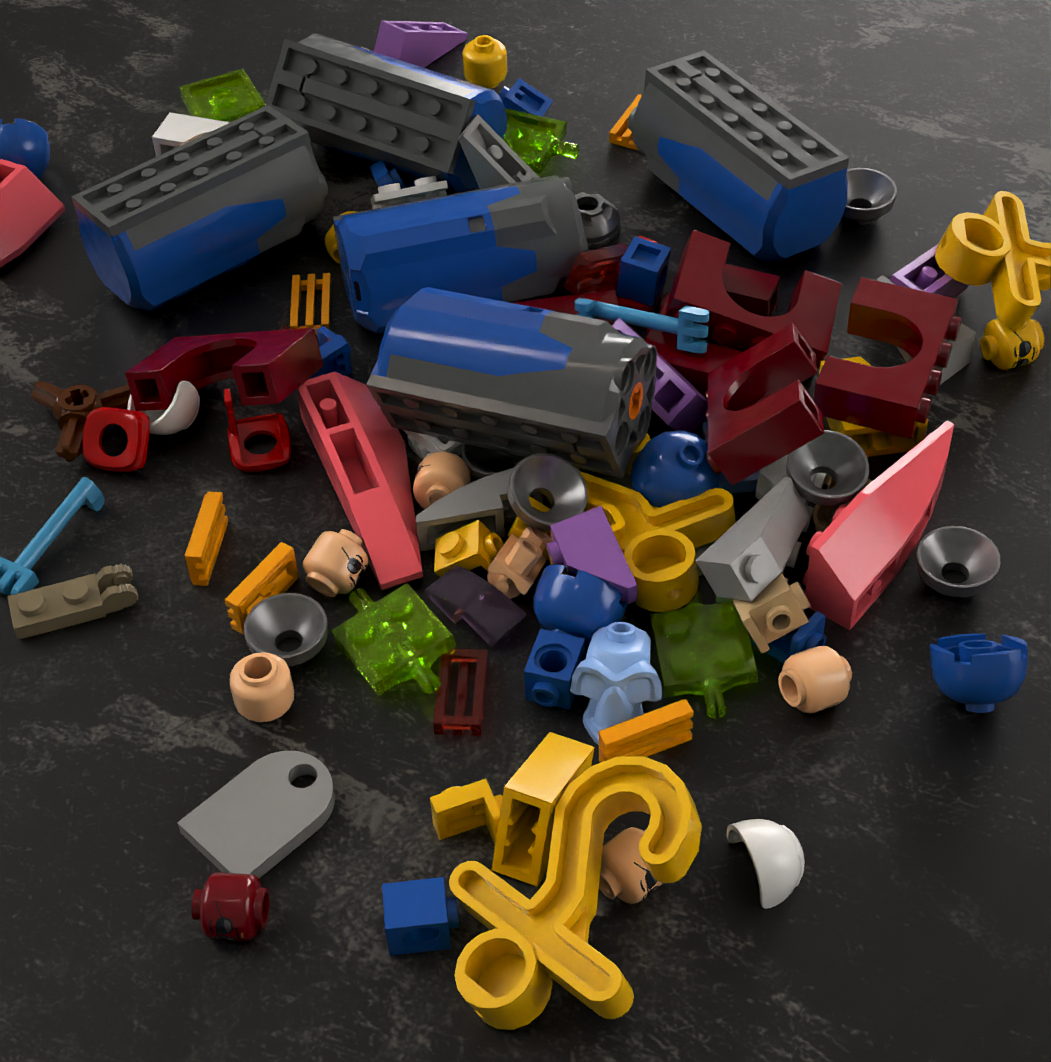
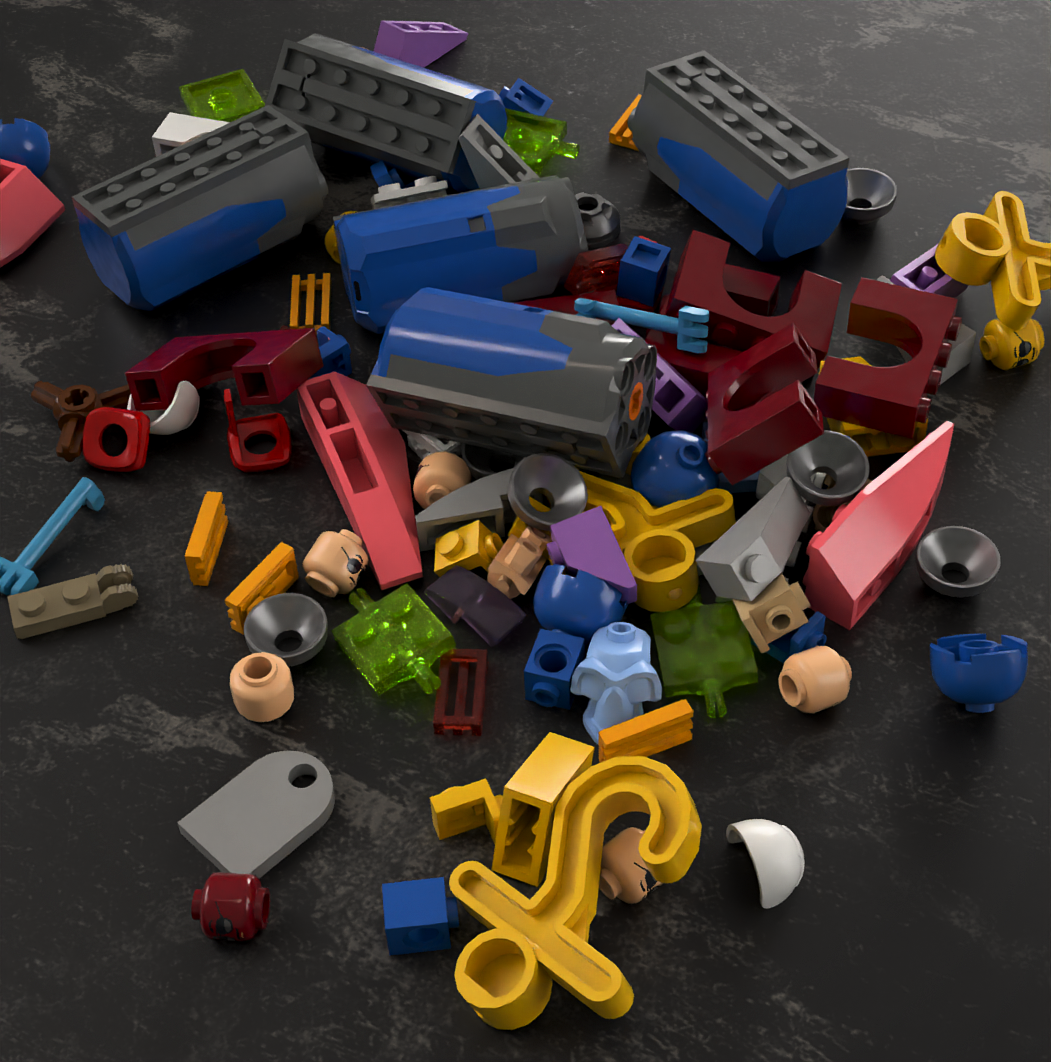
(485, 61): yellow head -> none

